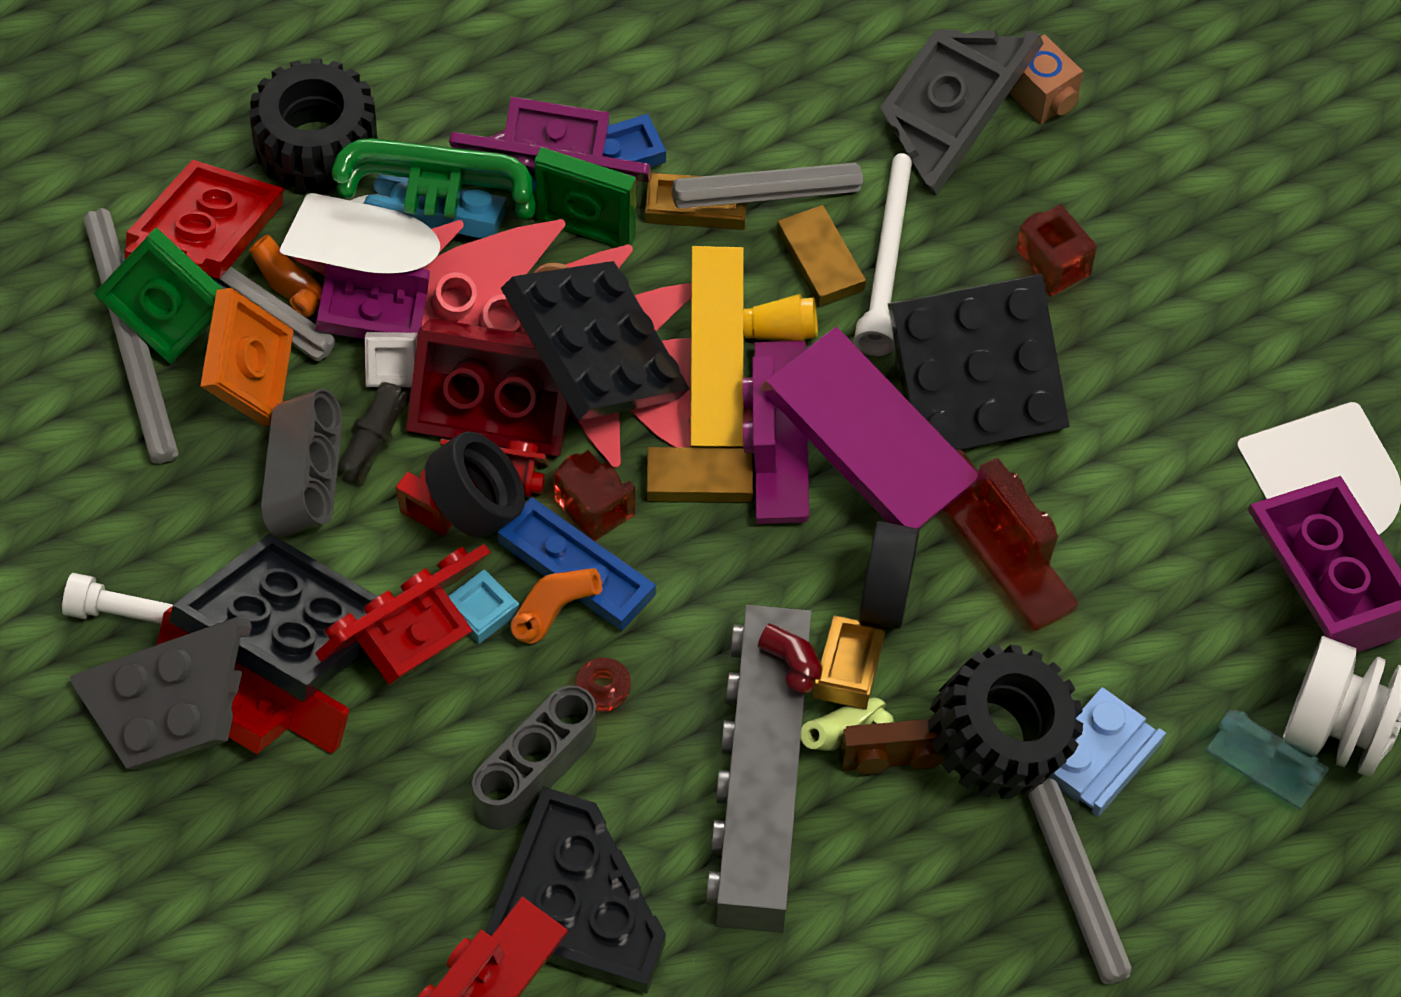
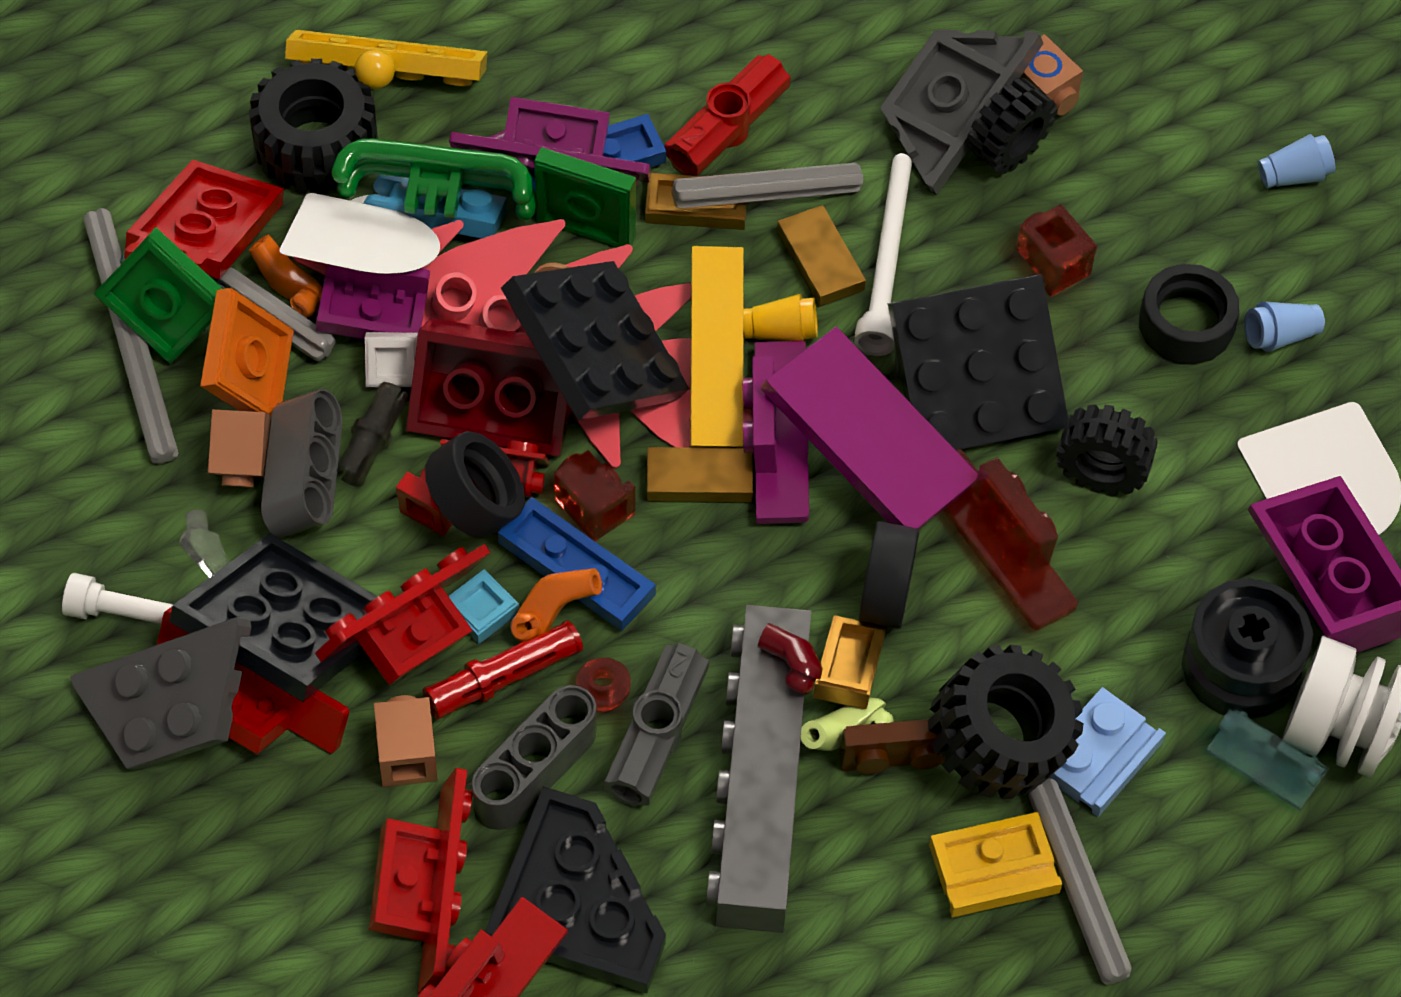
(202, 544): none -> clear bar
(238, 446): none -> nougat brick
(379, 59): none -> yellow plate
(405, 741): none -> nougat brick
(418, 876): none -> red bracket
(484, 678): none -> red pin
(646, 749): none -> dark grey piece
(727, 115): none -> red piece
(995, 864): none -> yellow plate
(1011, 125): none -> black tyre
(1106, 449): none -> black tyre
(1195, 282): none -> black tyre
(1247, 647): none -> black wheel
(1281, 324): none -> light blue cone
(1298, 163): none -> light blue cone

